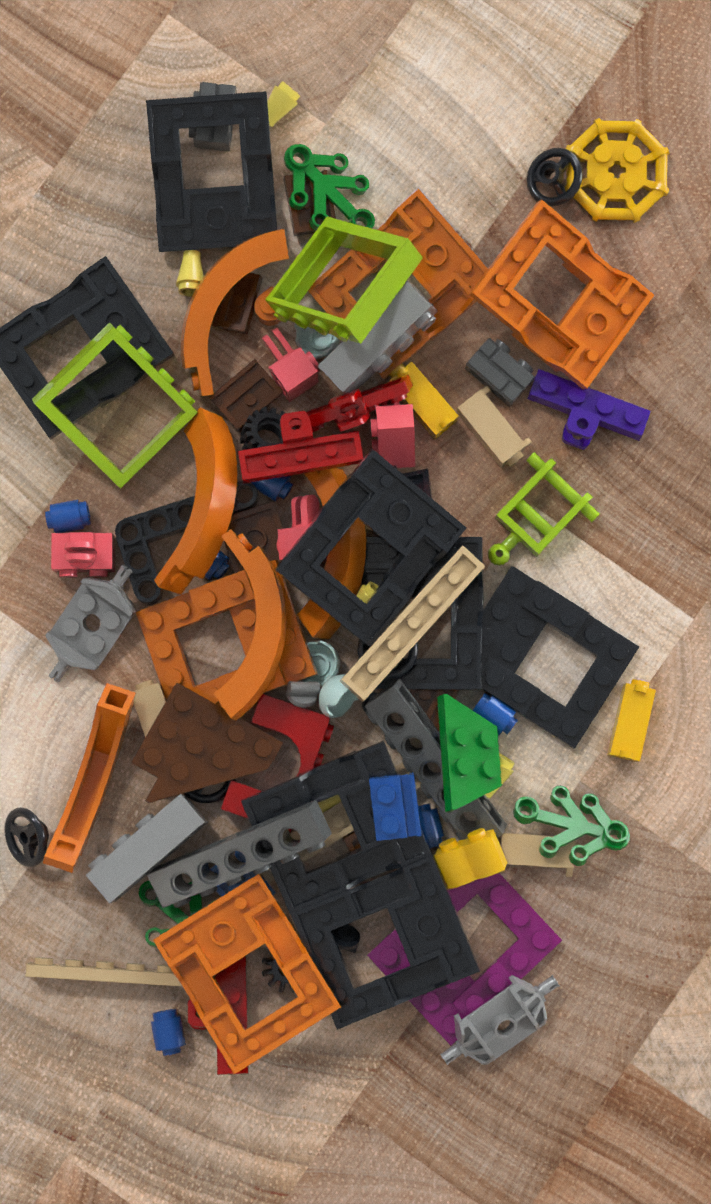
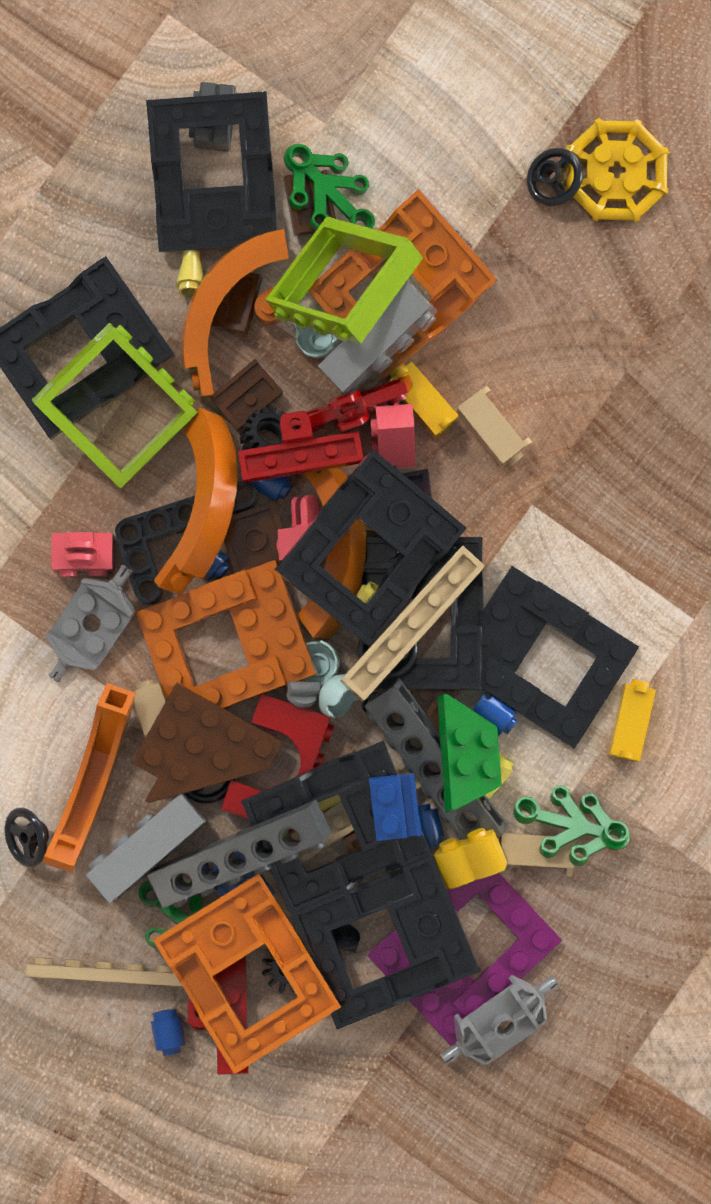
(68, 516): blue brick -> none
(269, 634): orange arch -> none
(281, 102): light yellow cone -> none
(294, 371): coral brick -> none
(500, 371): dark grey brick -> none
(517, 534): lime piece -> none
(587, 409): dark purple plate -> none
(593, 322): orange piece -> none

